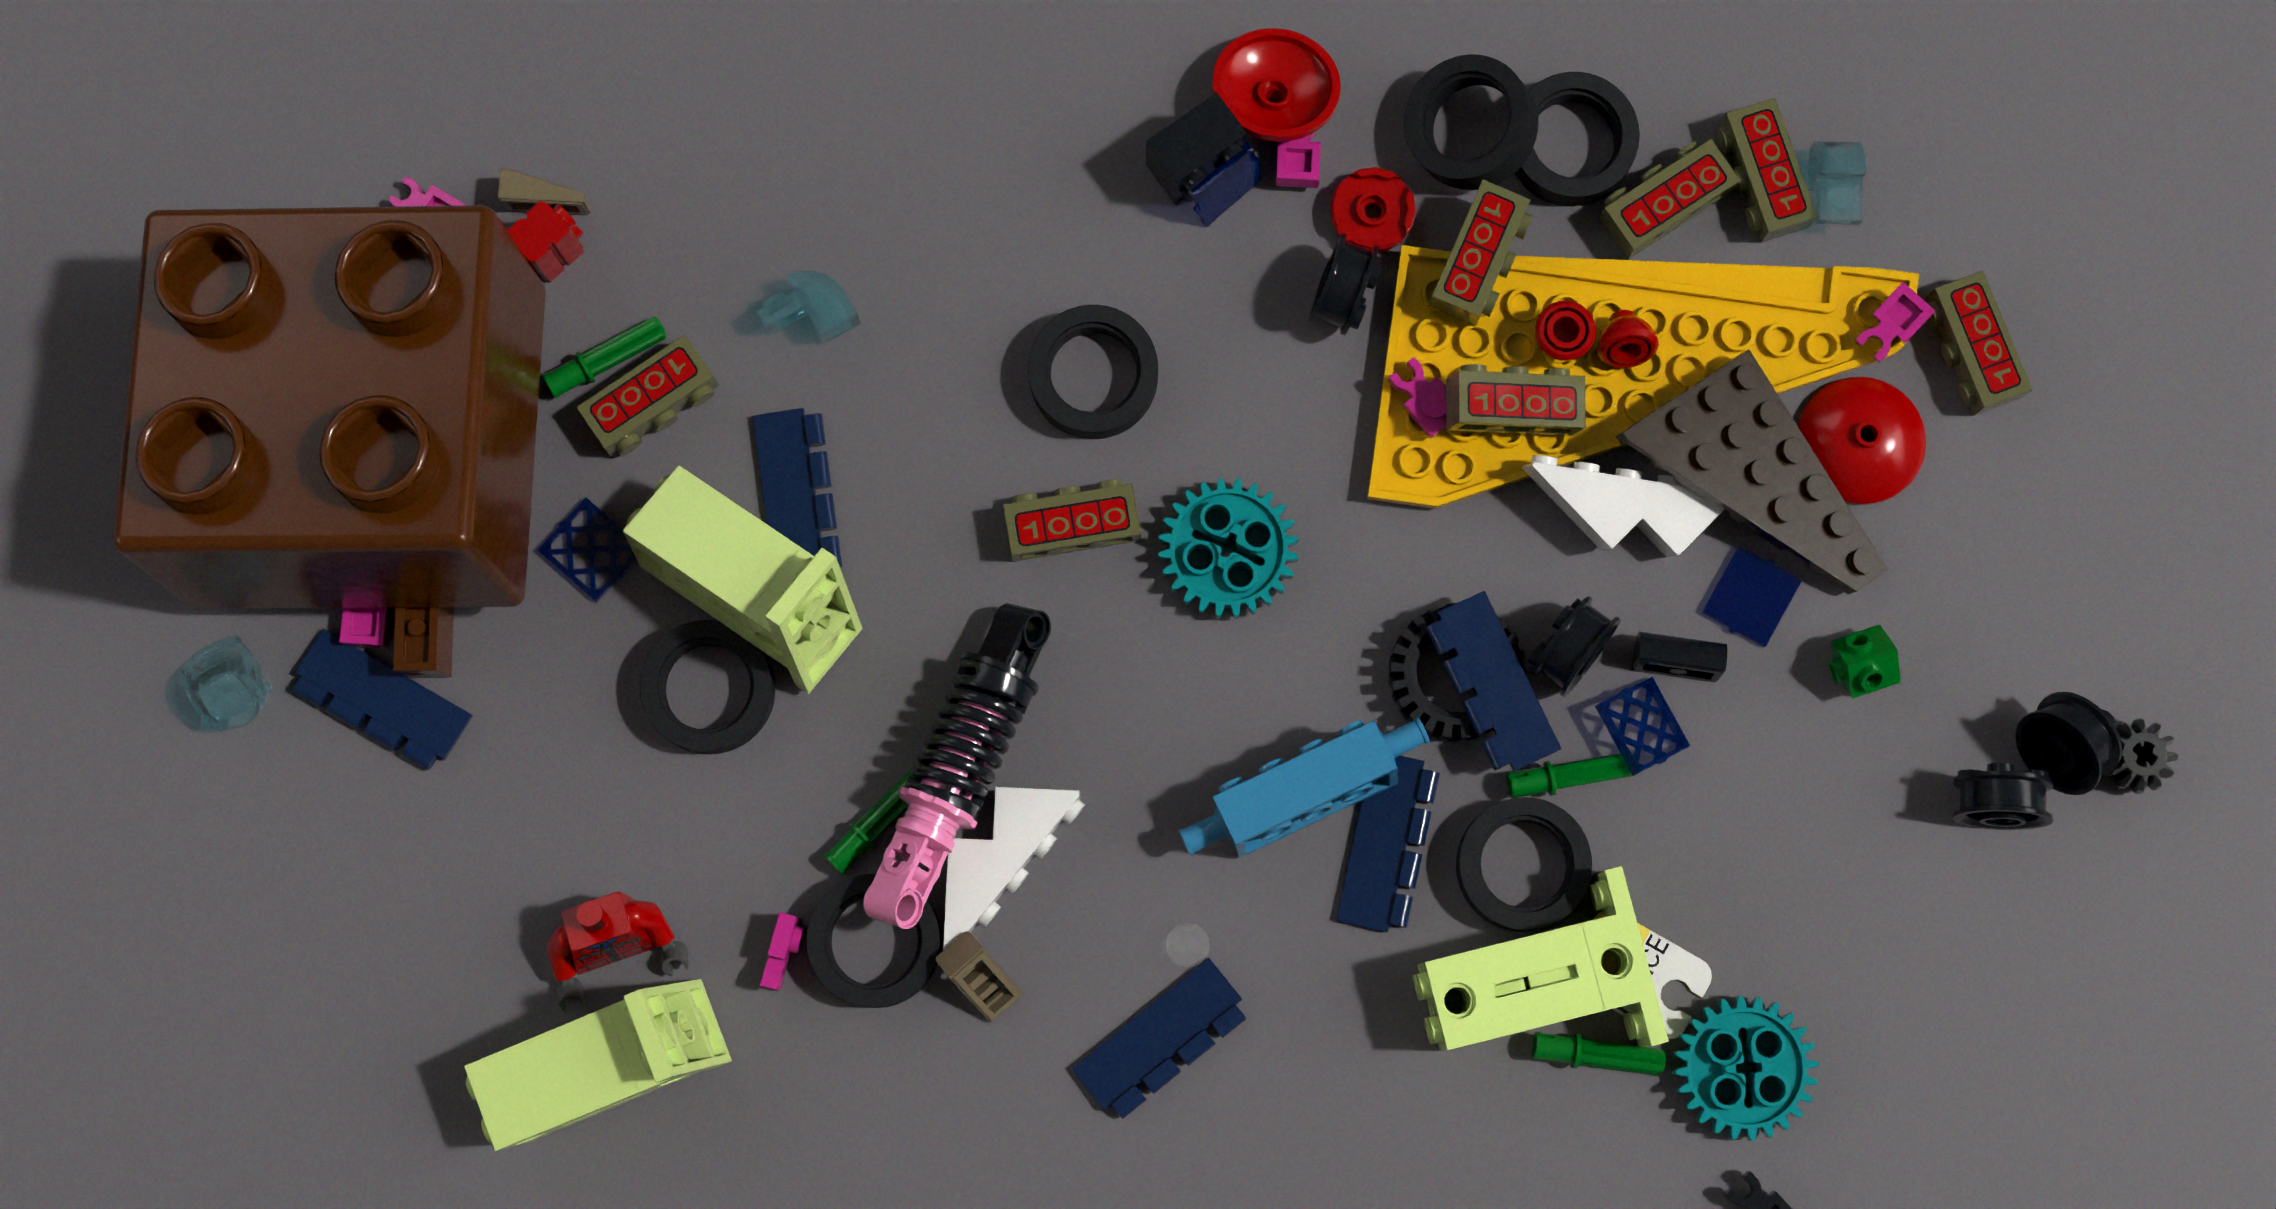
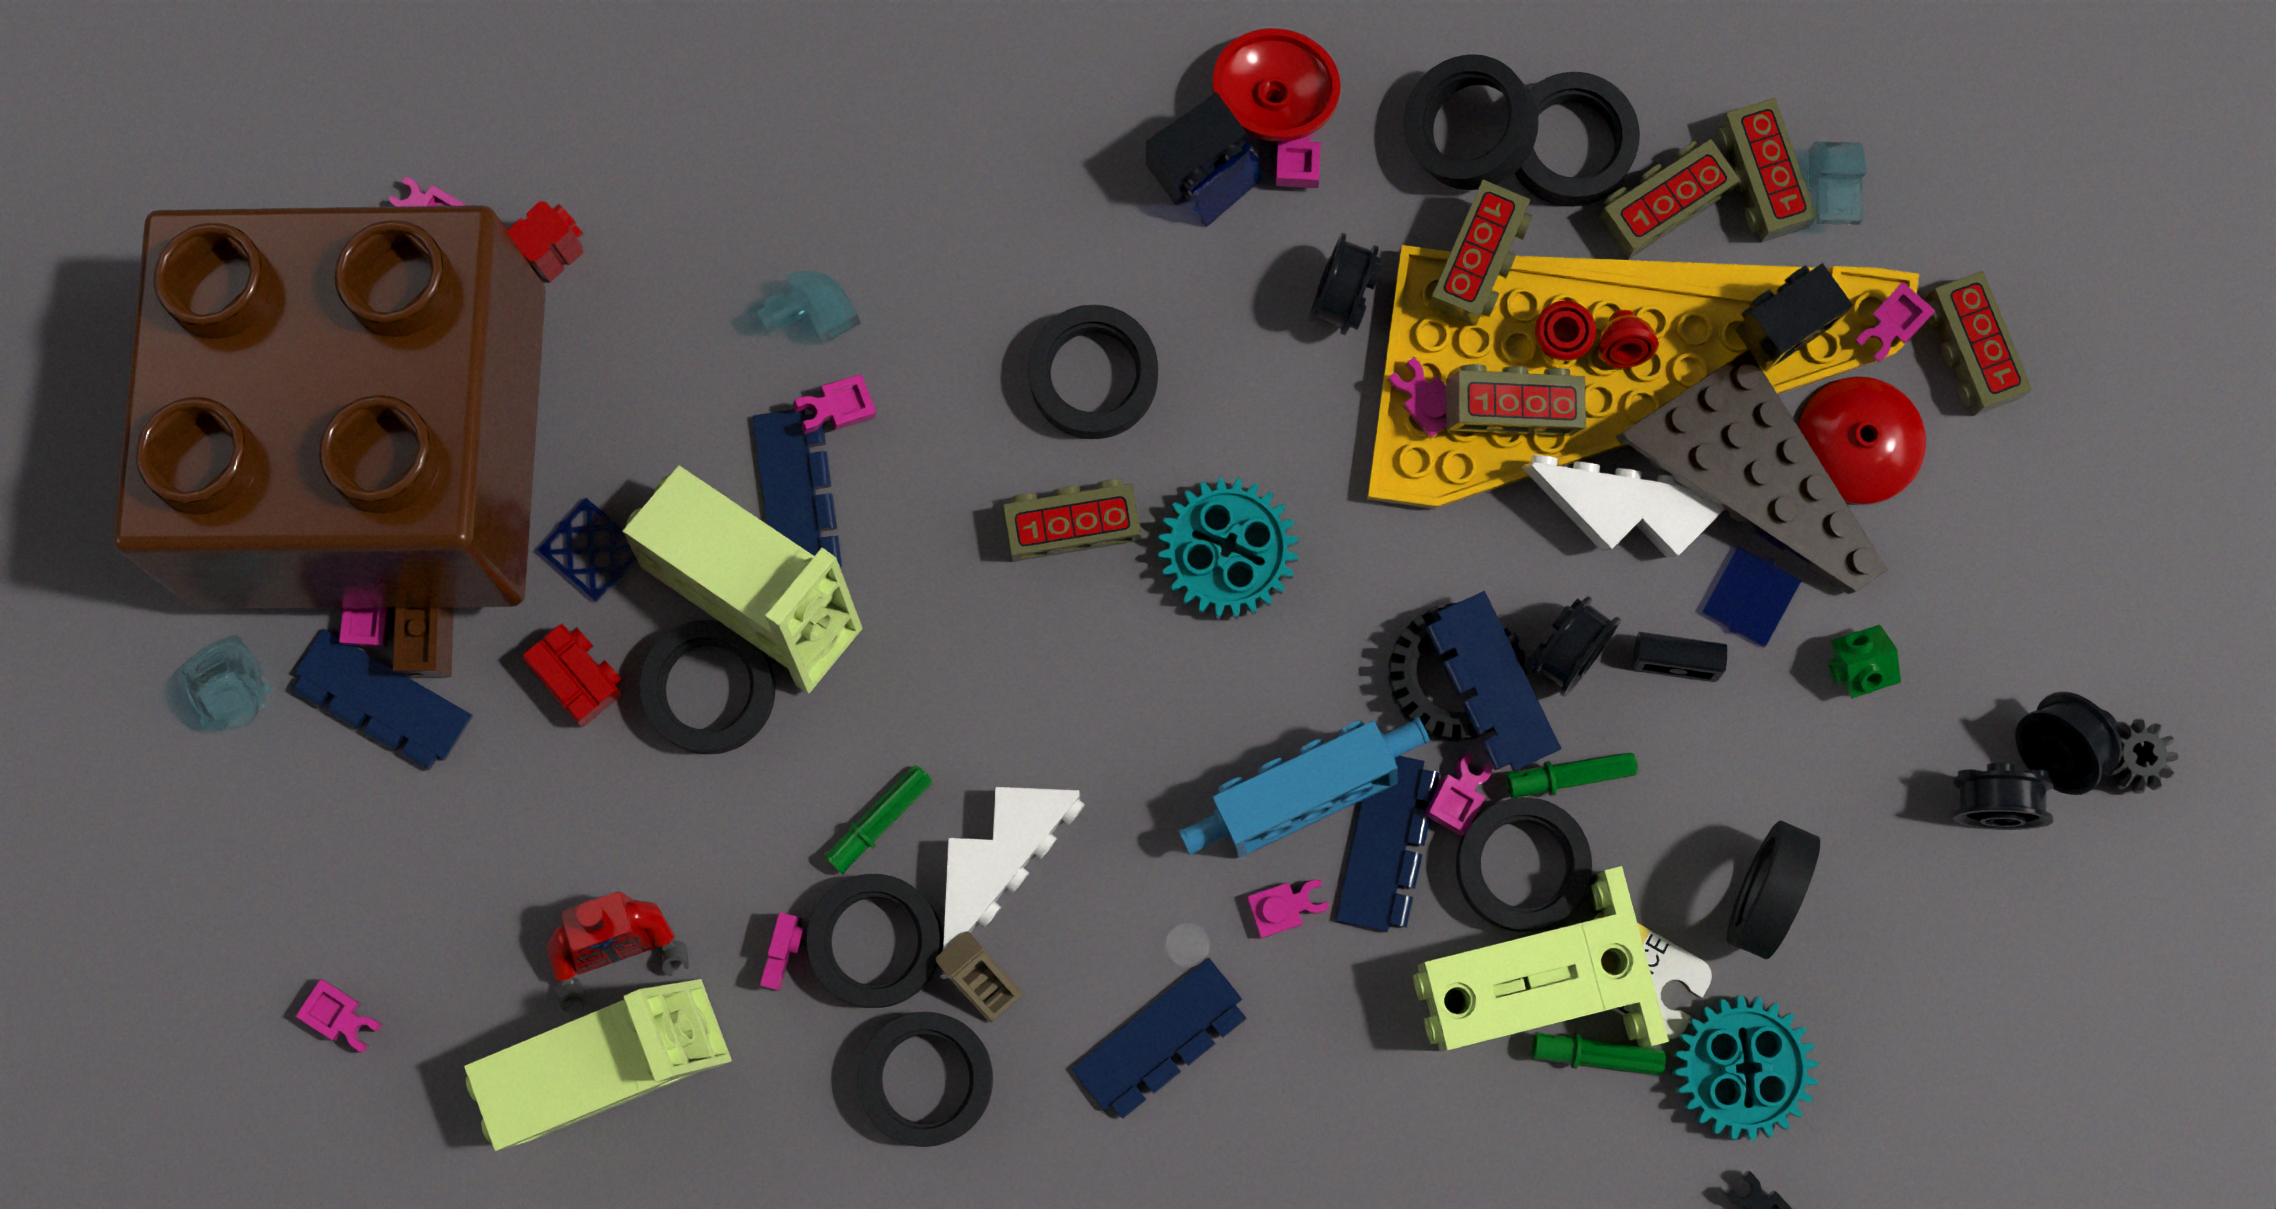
(334, 1013): none -> dark pink plate
(521, 192): dark tan slope -> none
(573, 674): none -> red brick
(604, 356): green axle -> none
(648, 397): olive brick -> none
(841, 402): none -> dark pink plate
(871, 1074): none -> black tyre
(957, 761): black piece -> none
(1279, 908): none -> dark pink plate
(1377, 189): red plate -> none
(1456, 800): none -> dark pink plate
(1618, 733): clear blue window -> none
(1773, 889): none -> black tyre
(1794, 316): none -> black brick

